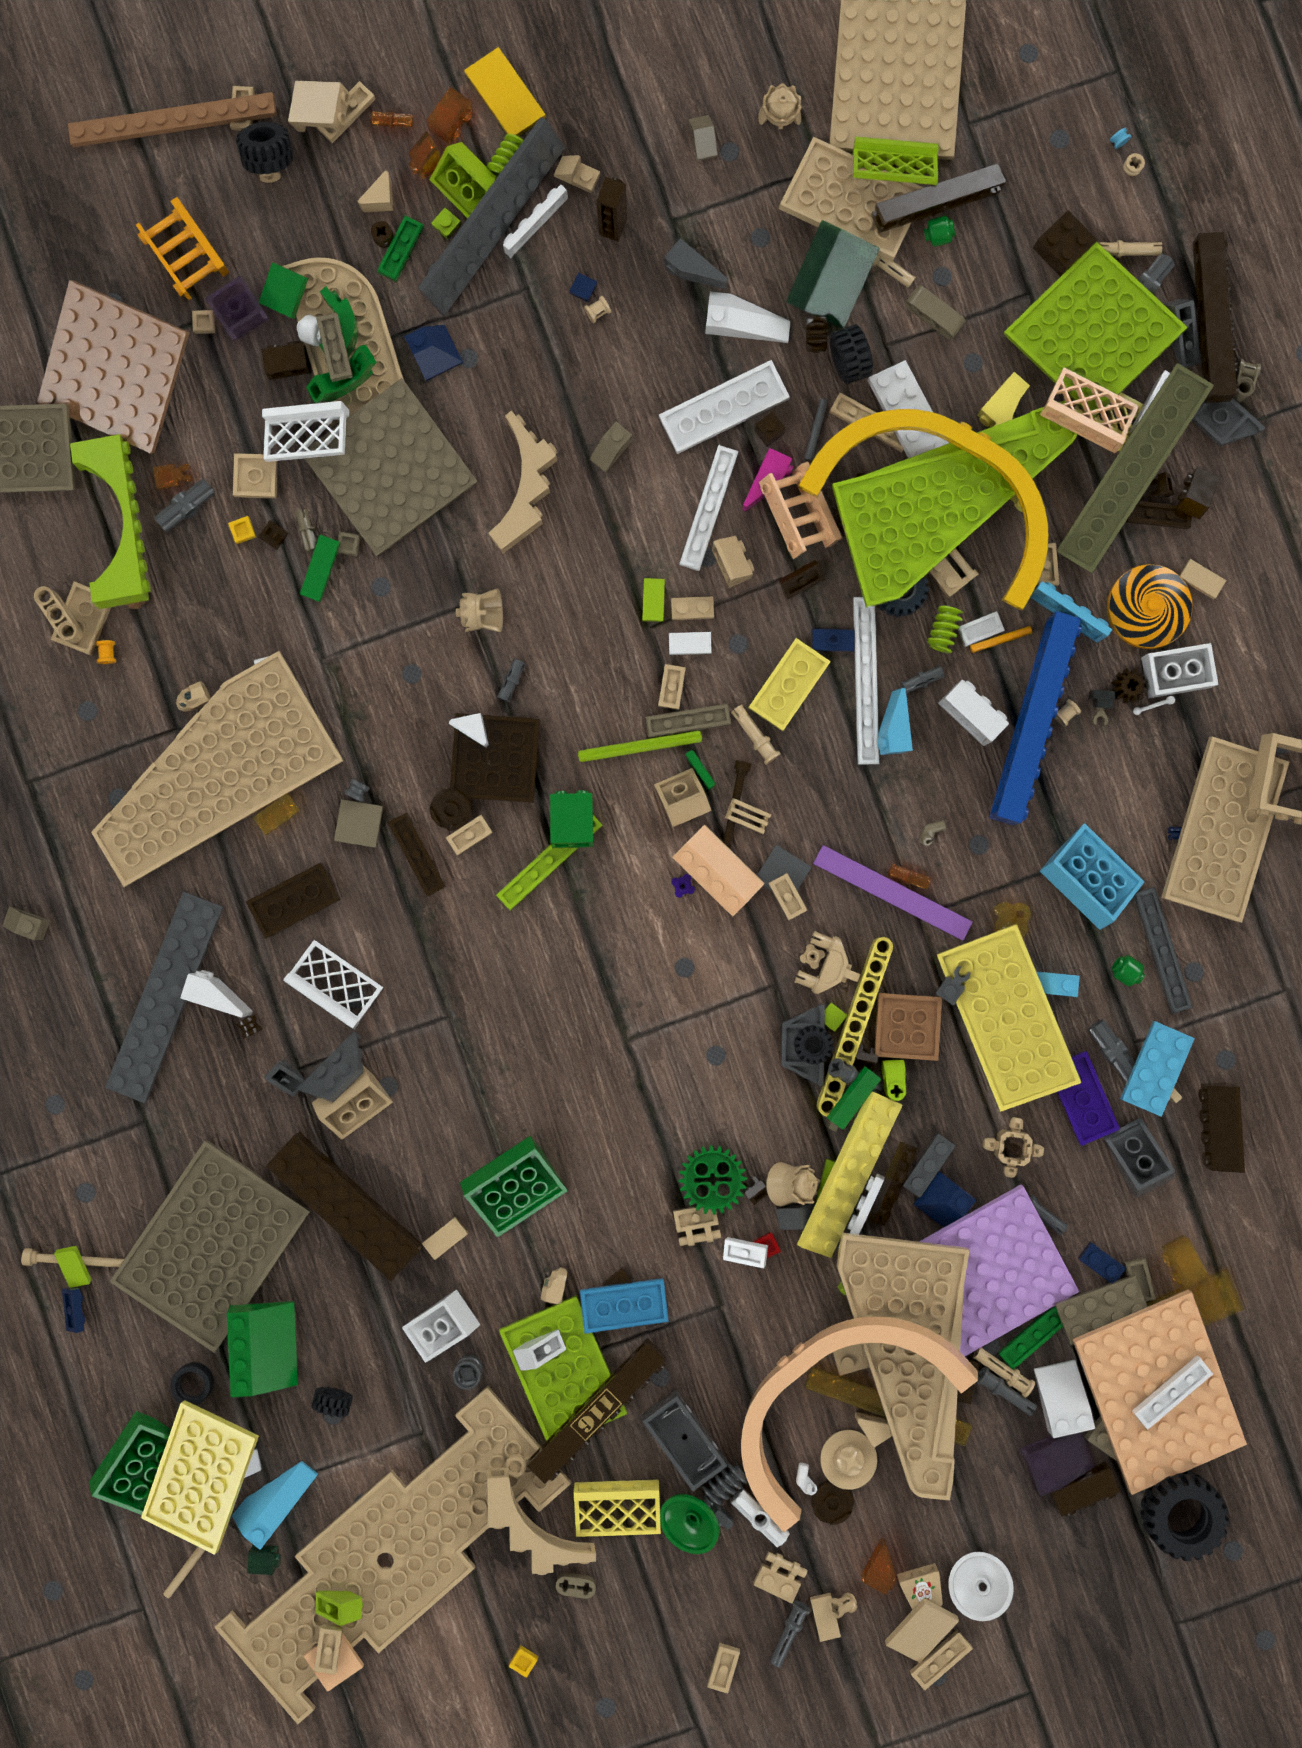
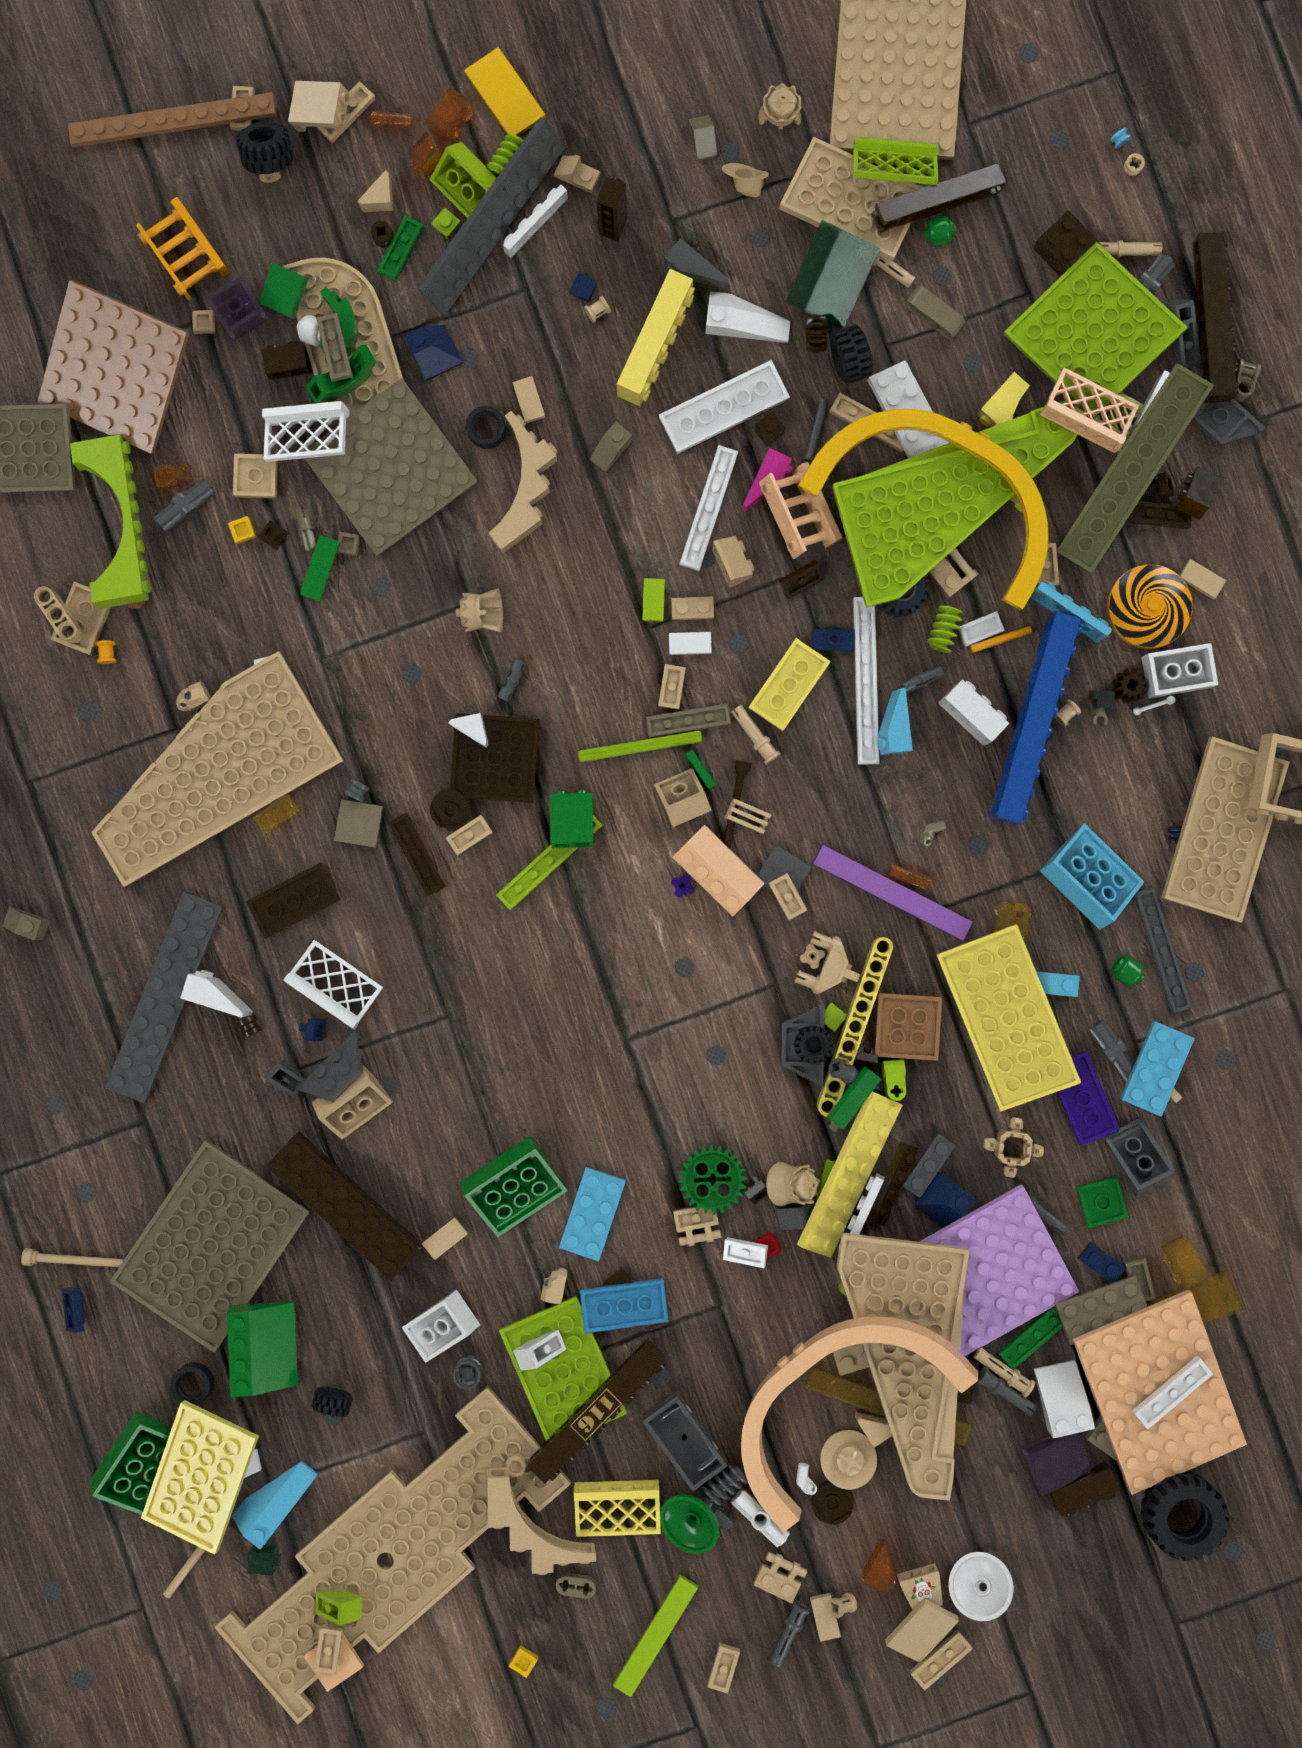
(72, 1266): lime tile -> none
(313, 1029): none -> dark blue tile
(486, 411): none -> black tyre
(528, 399): none -> tan tile
(592, 1213): none -> medium azure plate
(655, 337): none -> light yellow brick
(655, 1635): none -> lime tile
(746, 179): none -> tan piece
(952, 987): dark grey plate -> none
(1102, 1202): none -> green tile
(1222, 1127): dark brown slope -> none

